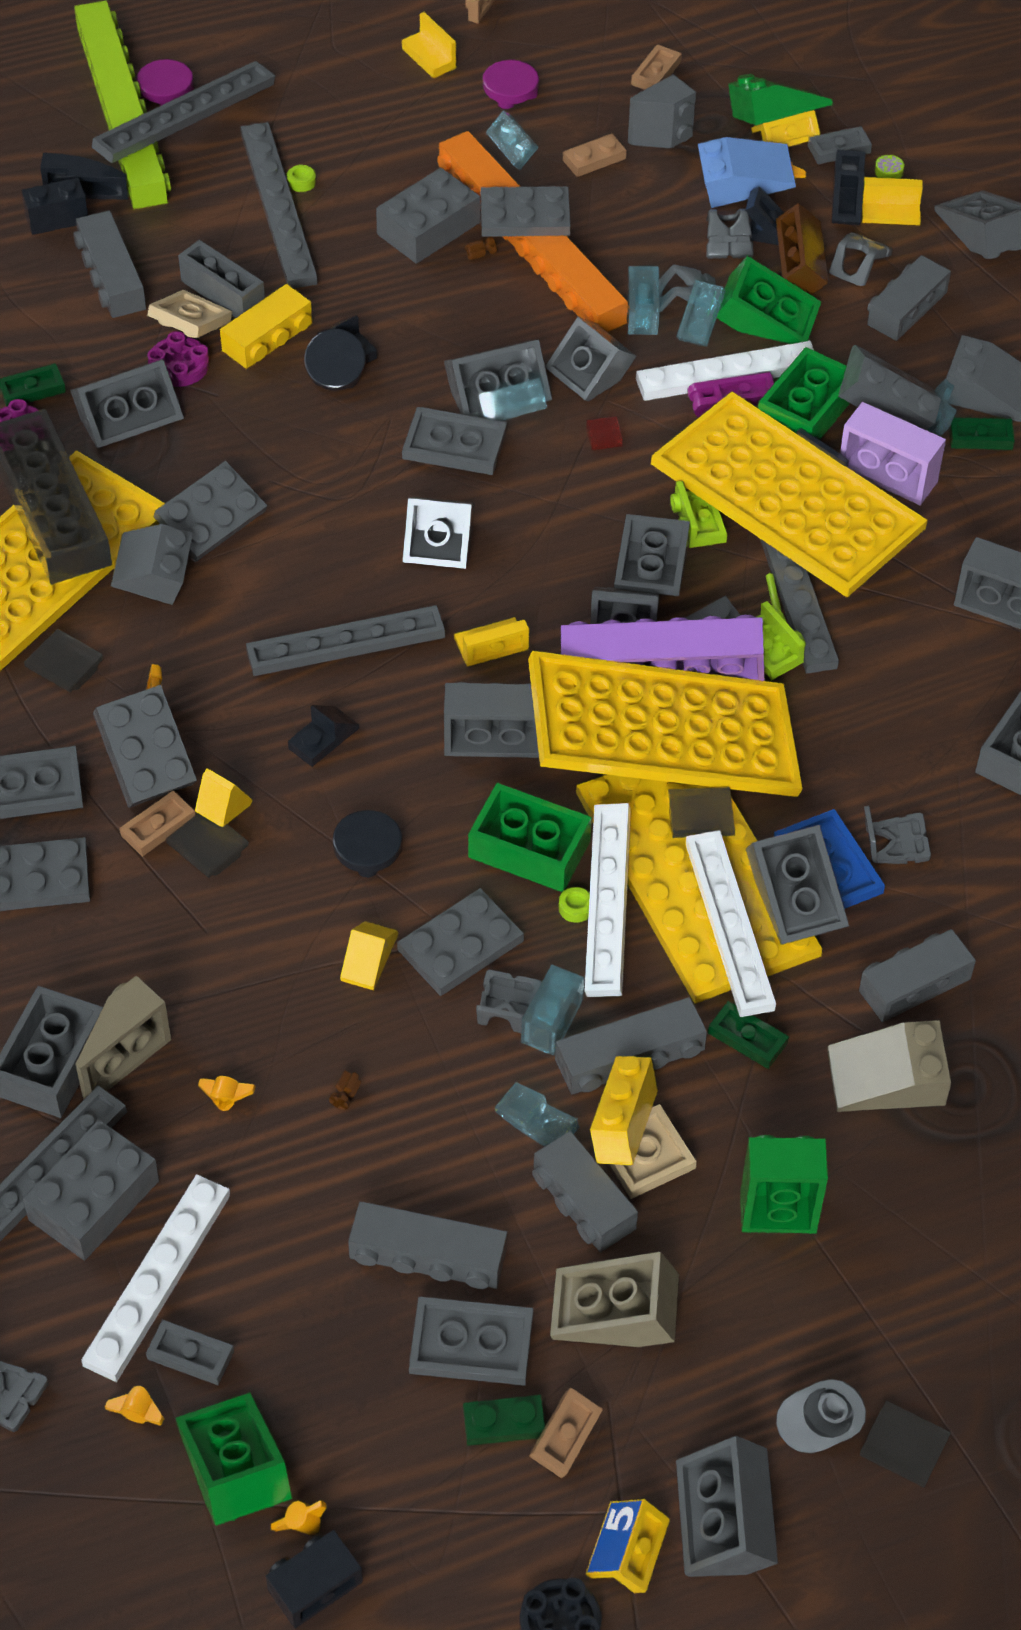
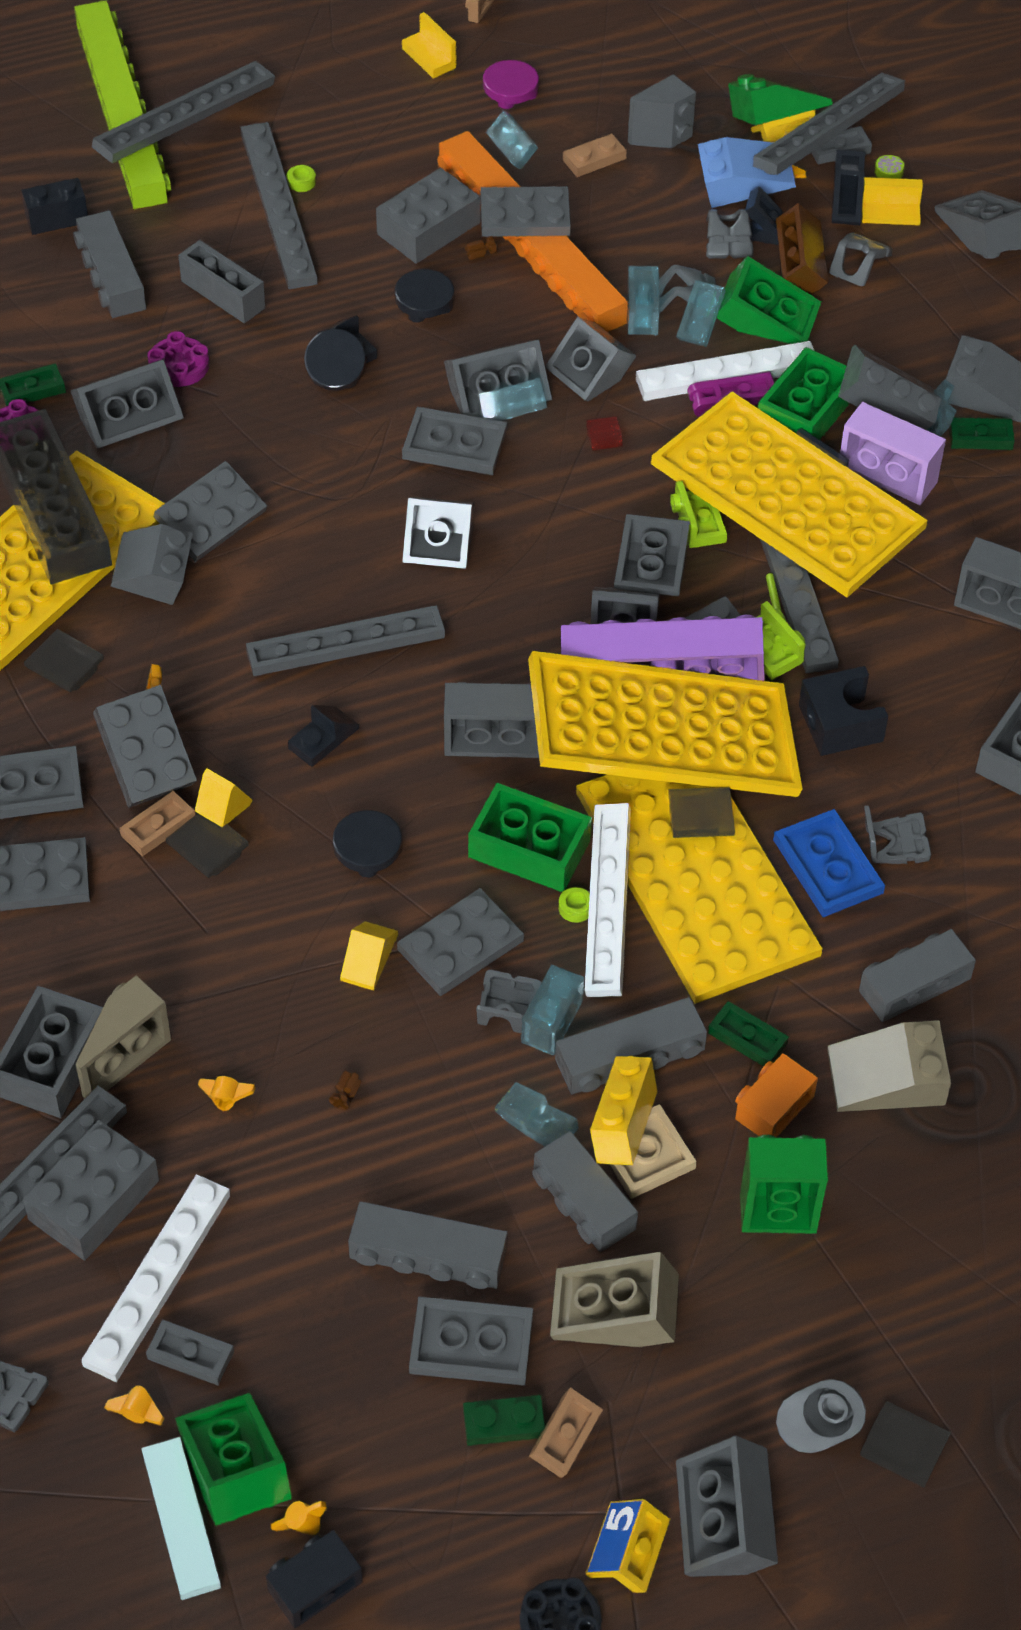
(96, 178): black slope -> none
(164, 80): magenta tile -> none
(181, 1518): none -> light aqua tile
(189, 314): tan plate -> none
(266, 326): yellow brick -> none
(424, 294): none -> black tile
(493, 641): yellow panel -> none
(656, 67): medium nougat plate -> none
(730, 924): white plate -> none
(775, 1097): none -> orange brick
(797, 884): dark grey slope -> none
(828, 124): none -> dark grey plate
(832, 720): none -> black piece
(908, 297): dark grey brick -> none

